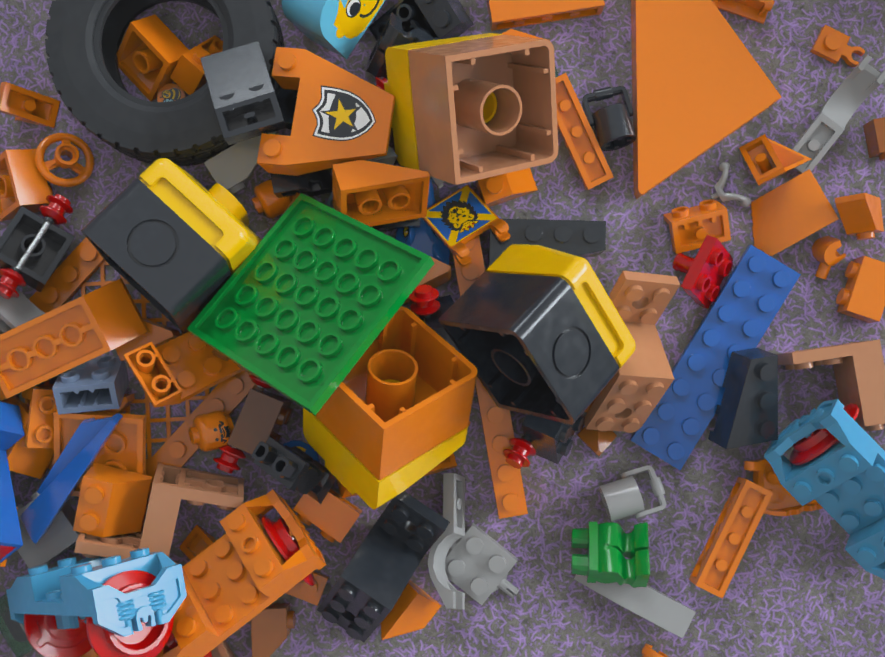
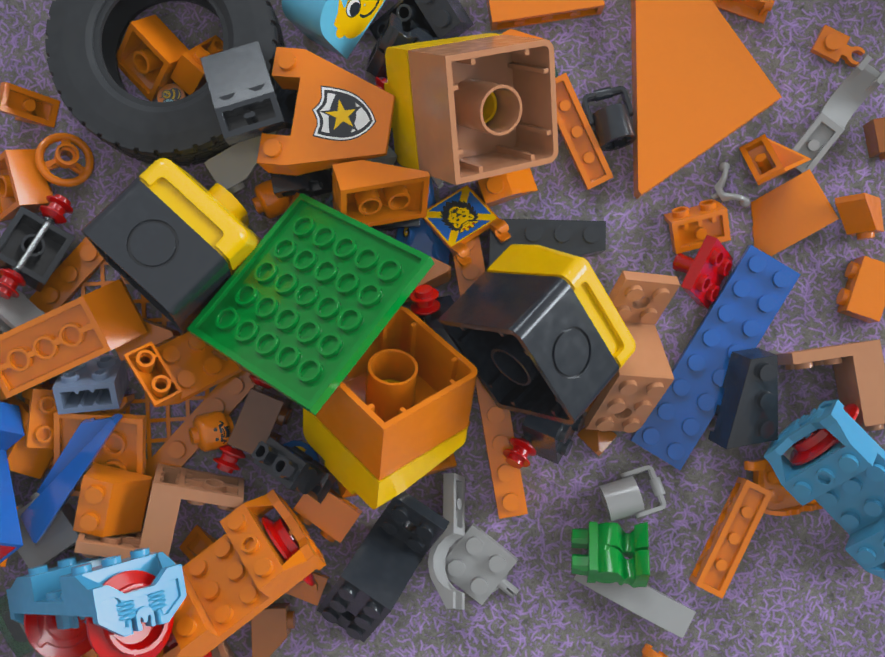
(409, 613): orange slope -> none
(825, 252): orange piece -> none

